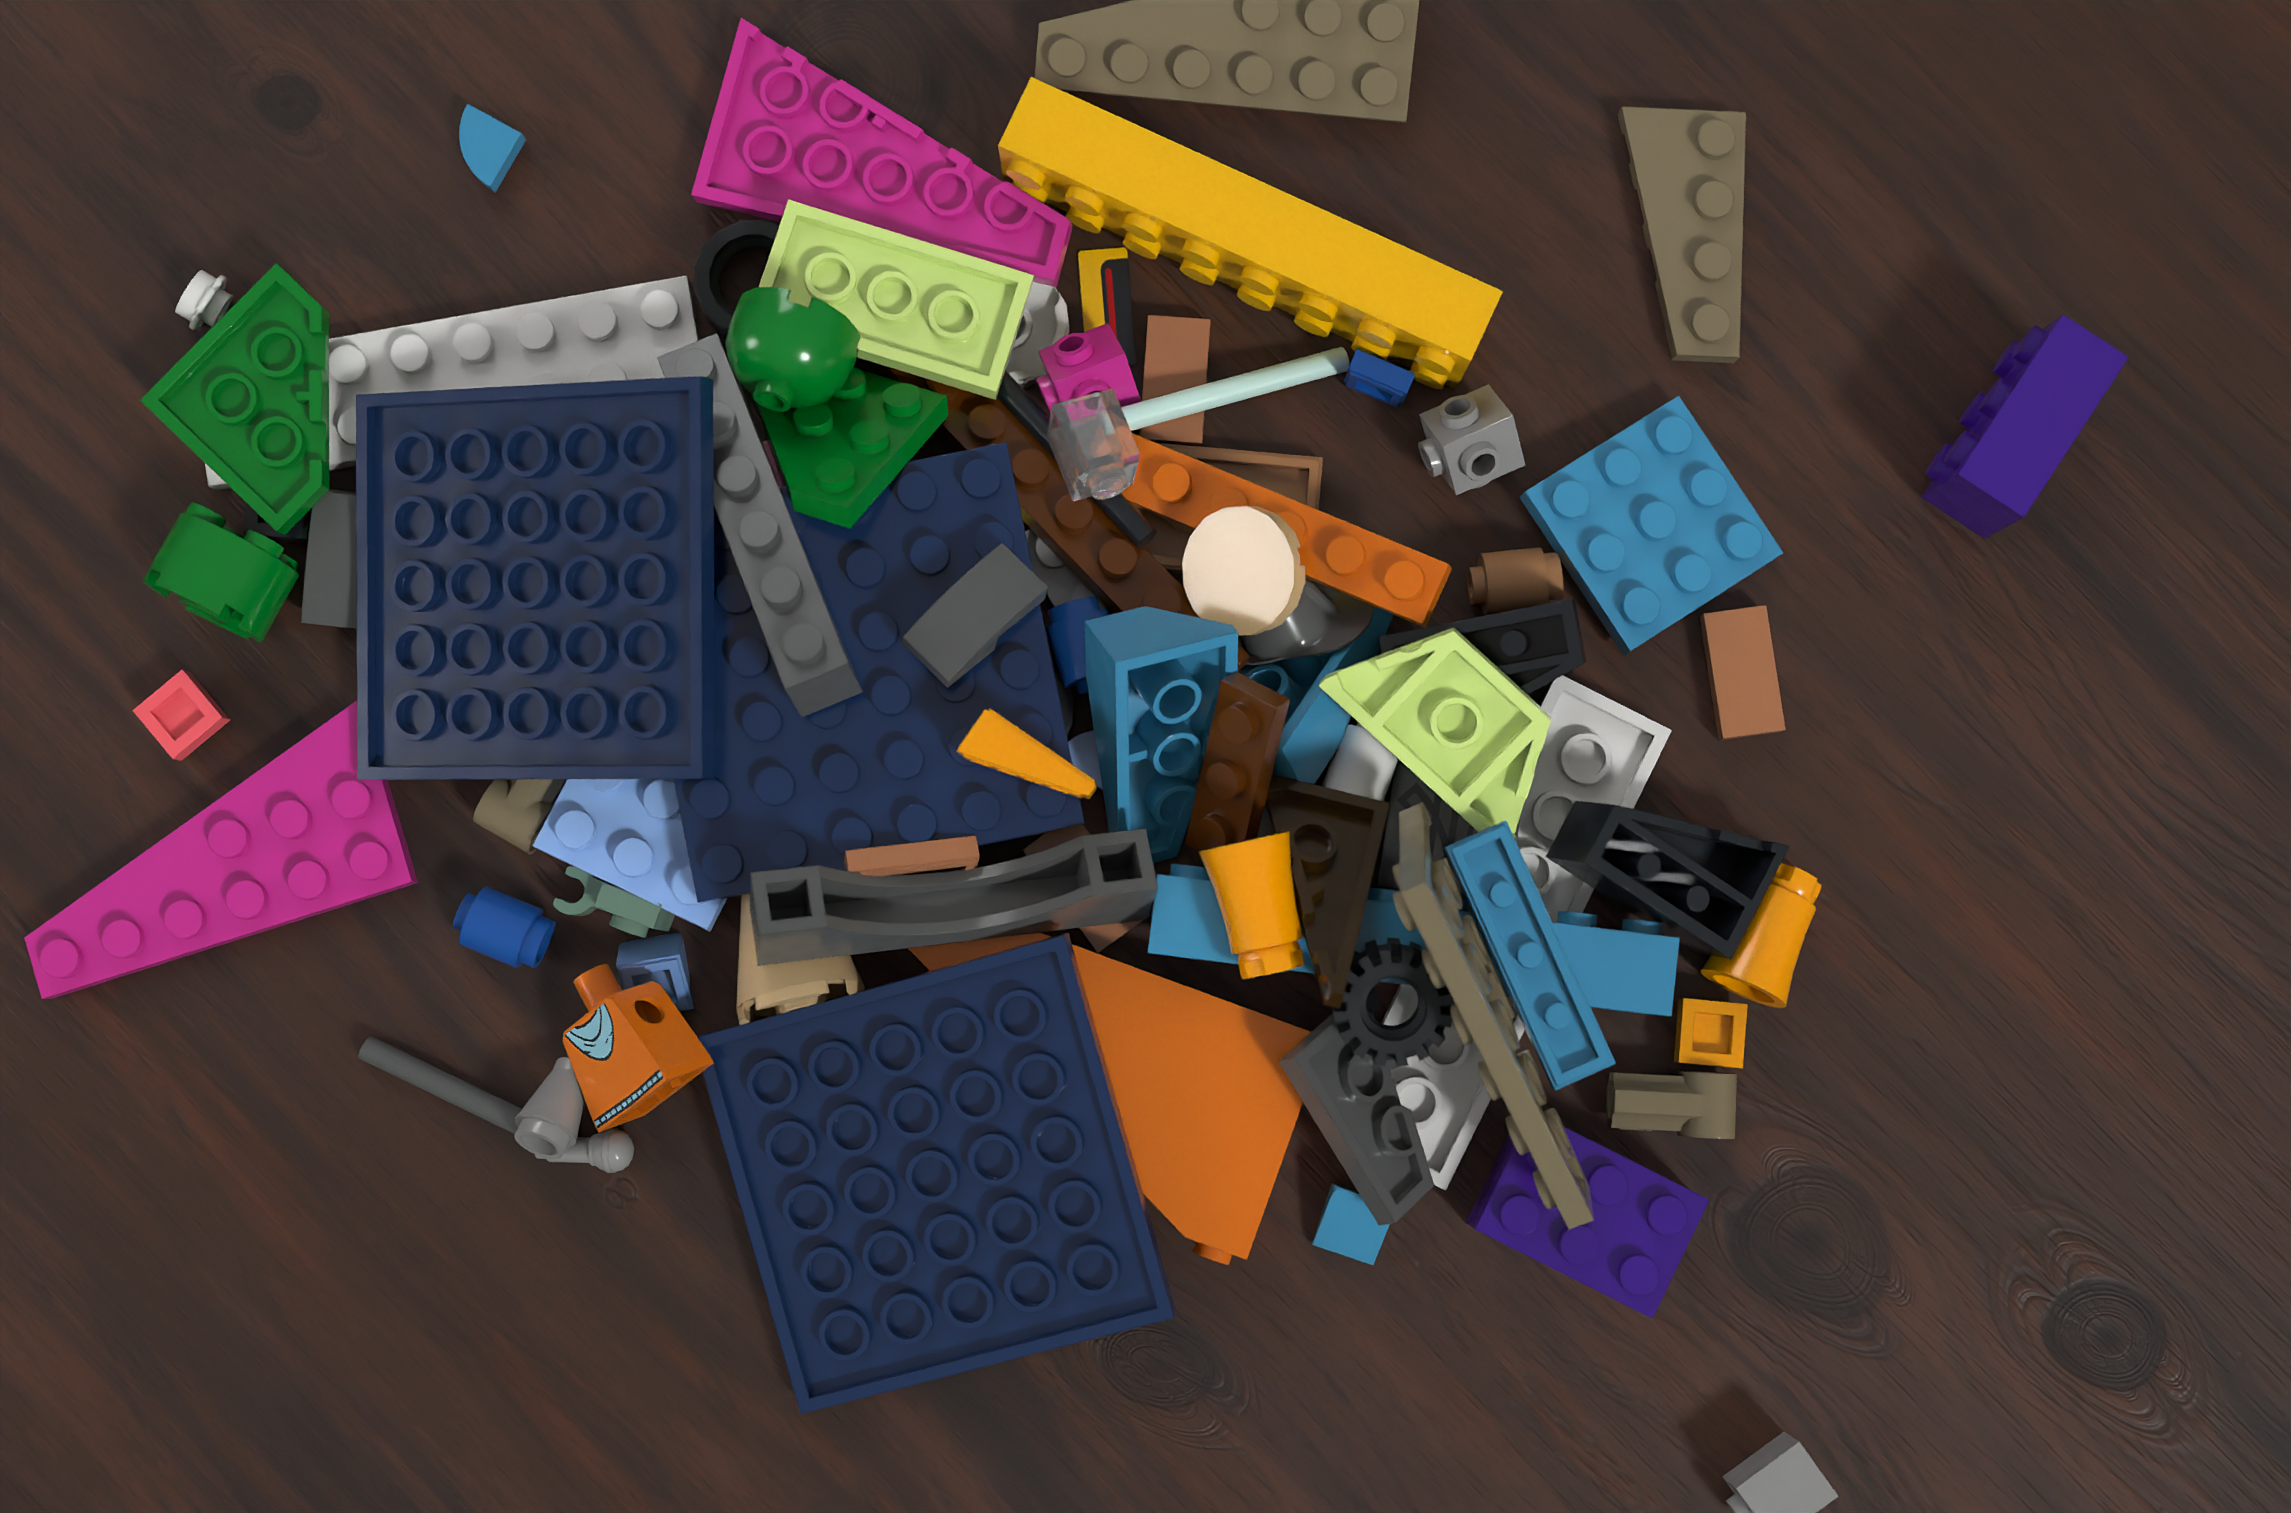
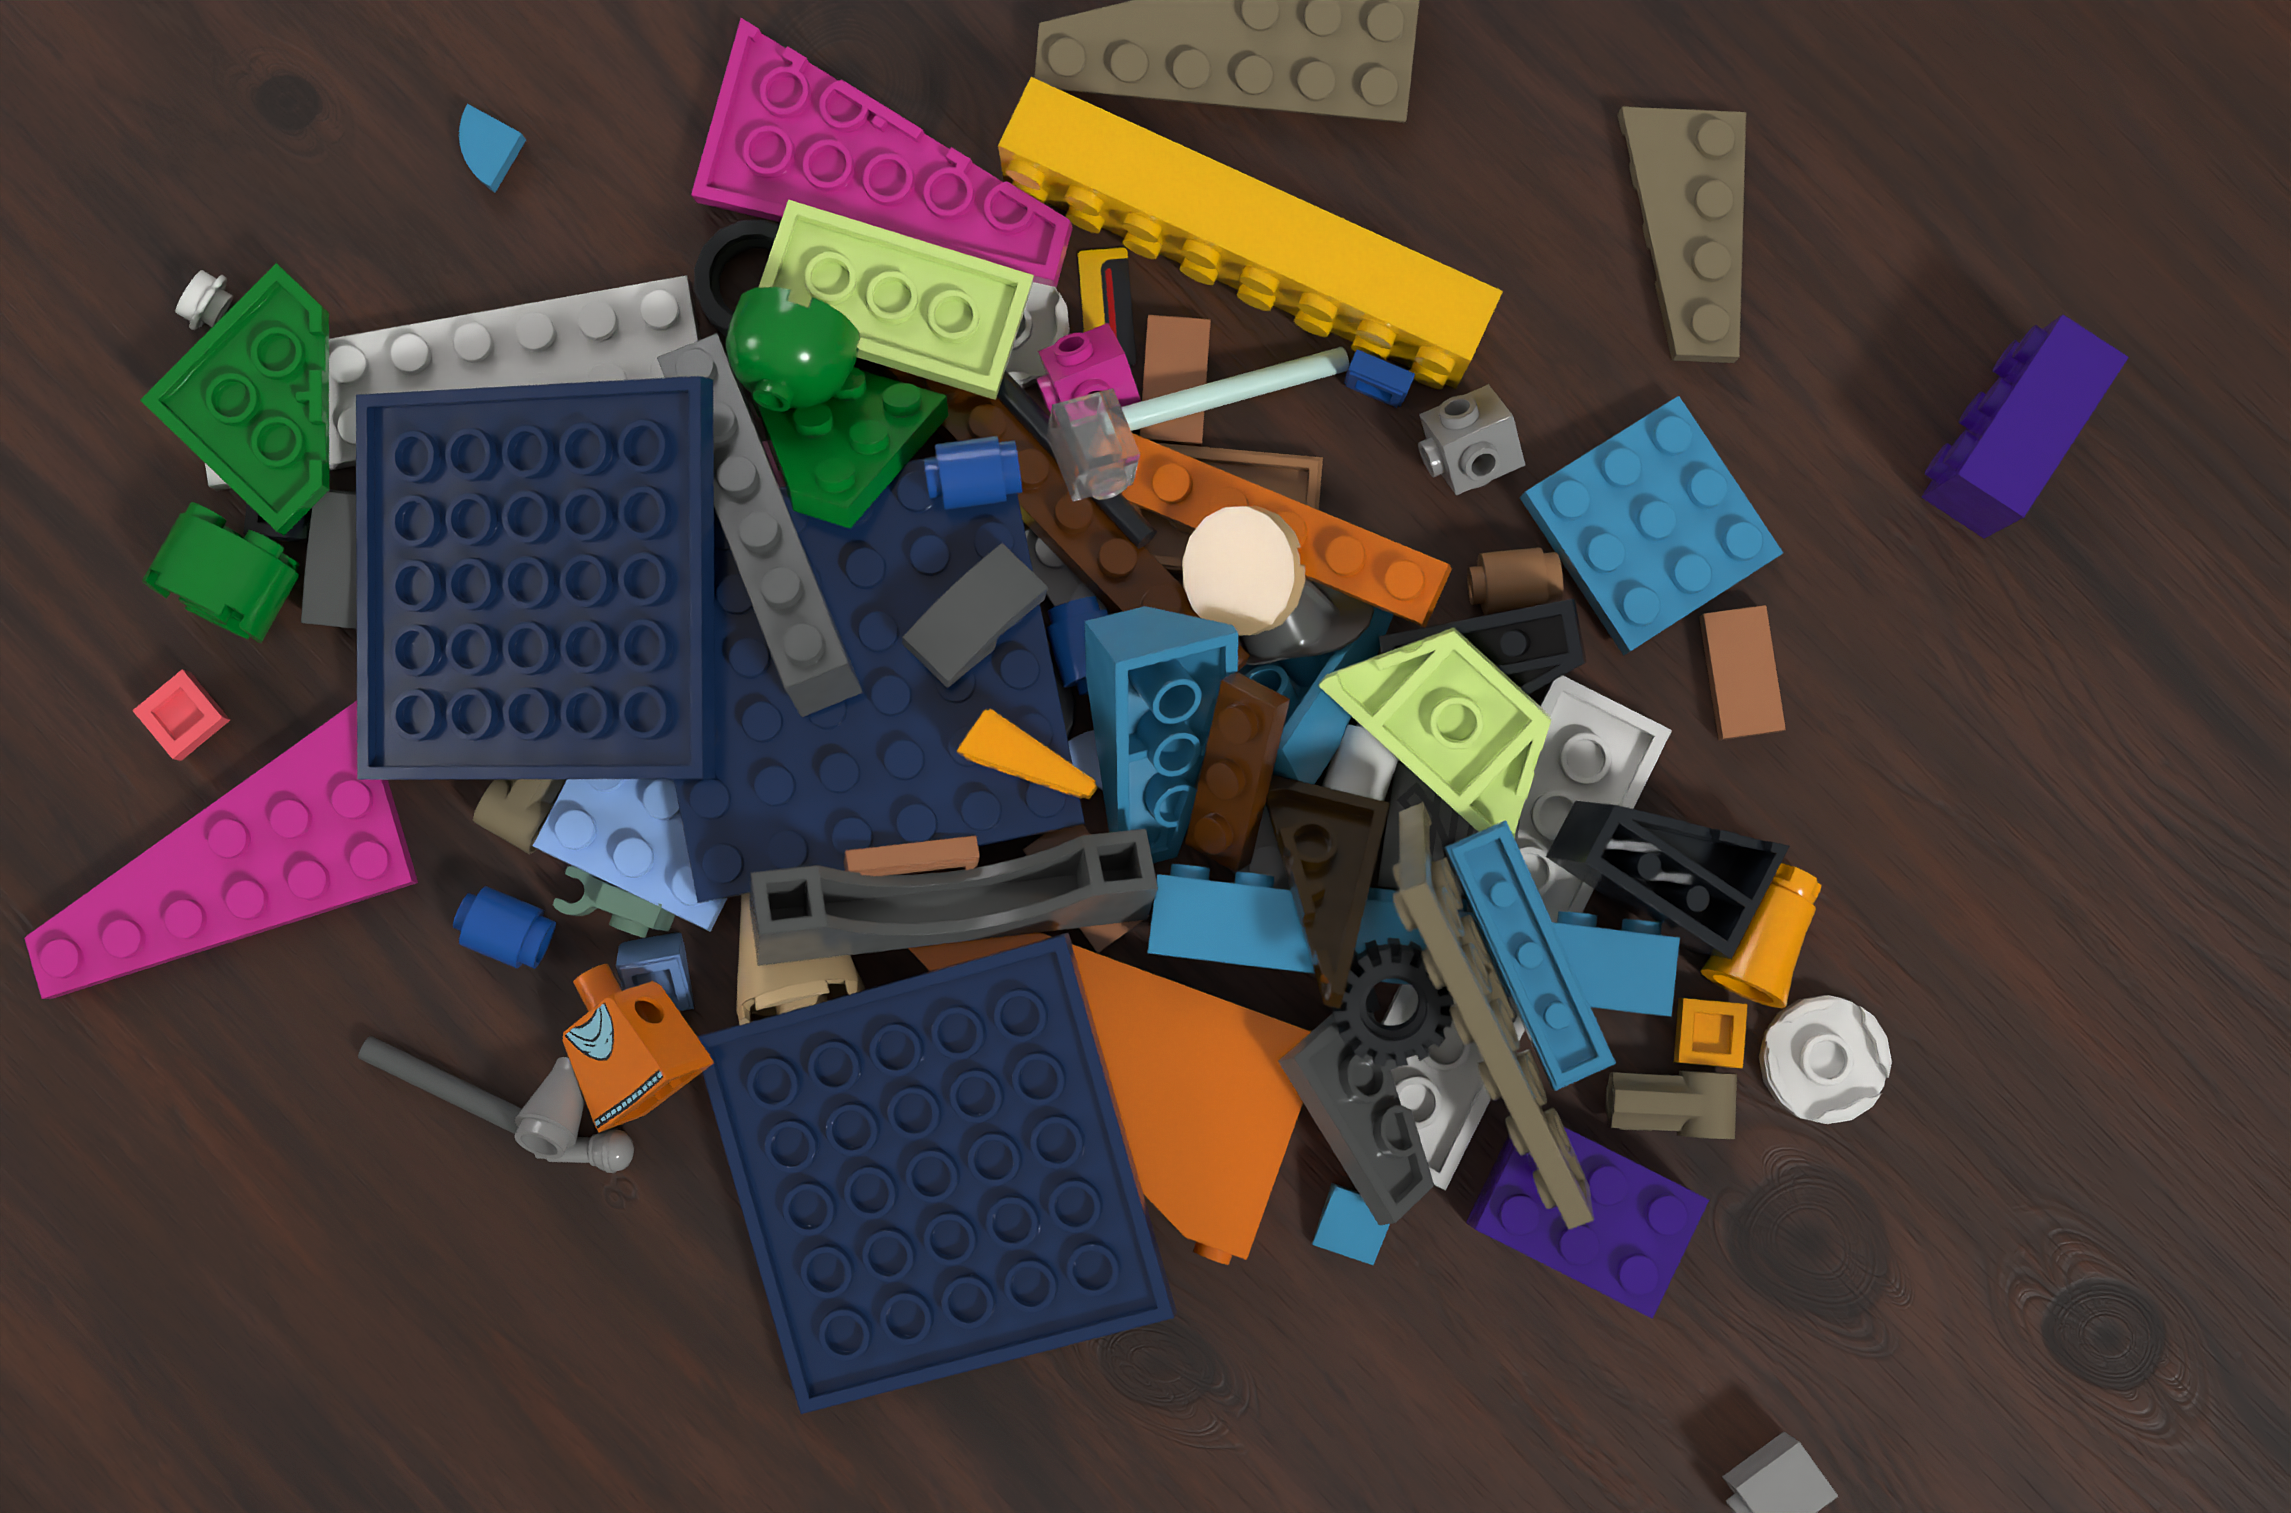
(973, 472): none -> blue brick
(1257, 903): light orange plant -> none
(1825, 1059): none -> white tile

